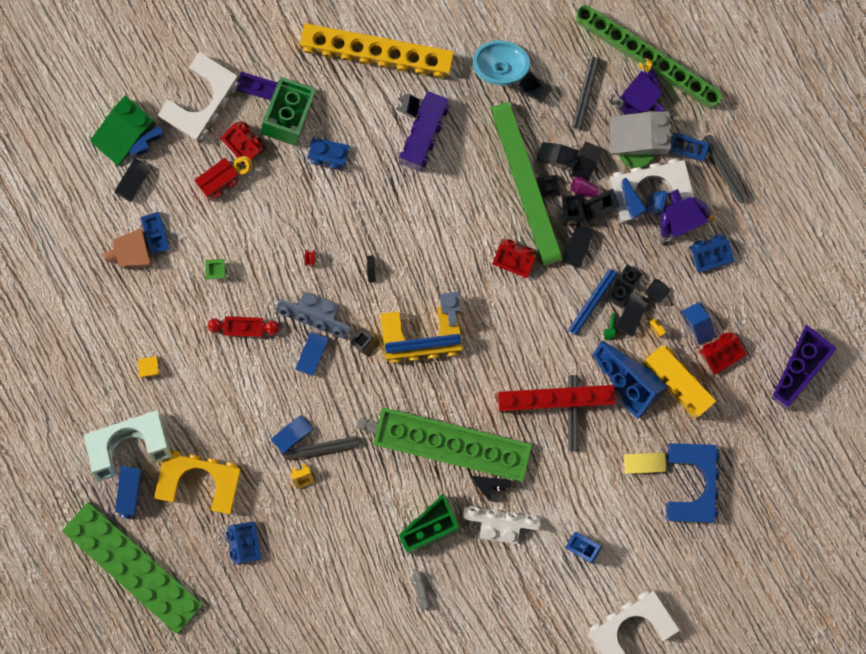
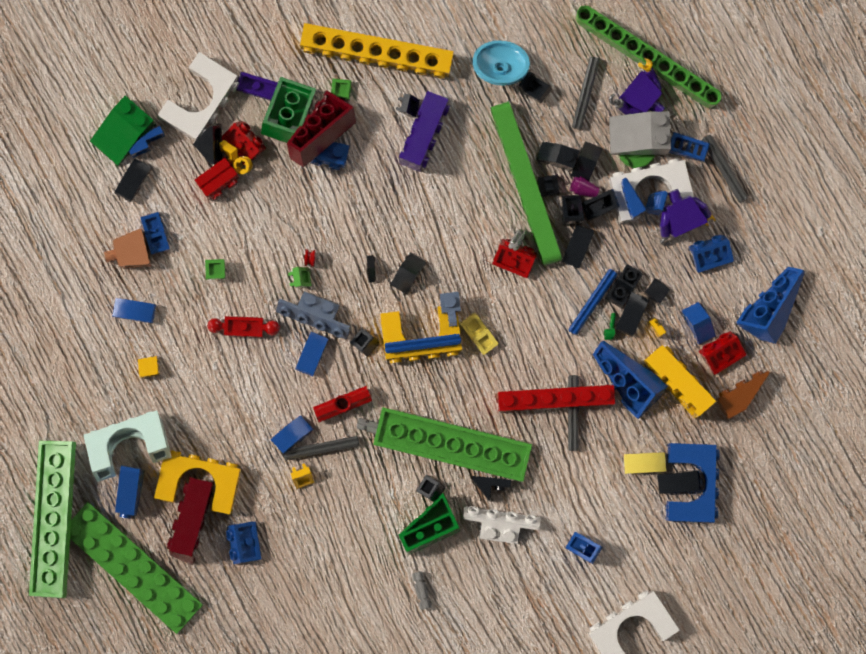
(52, 519): none -> bright green plate
(134, 310): none -> blue slope
(190, 520): none -> dark red wedge
(209, 143): none -> black slope
(229, 150): none -> yellow tile
(301, 277): none -> bright green tile
(321, 128): none -> dark red wedge
(341, 88): none -> bright green tile
(355, 399): none -> red piece
(408, 273): none -> black slope
(430, 488): none -> black slope
(478, 333): none -> light yellow slope
(517, 239): none -> light grey axle
(678, 482): none -> black slope
(738, 400): none -> dark orange slope
(770, 313): none -> blue wedge
(805, 362): dark purple wedge -> none

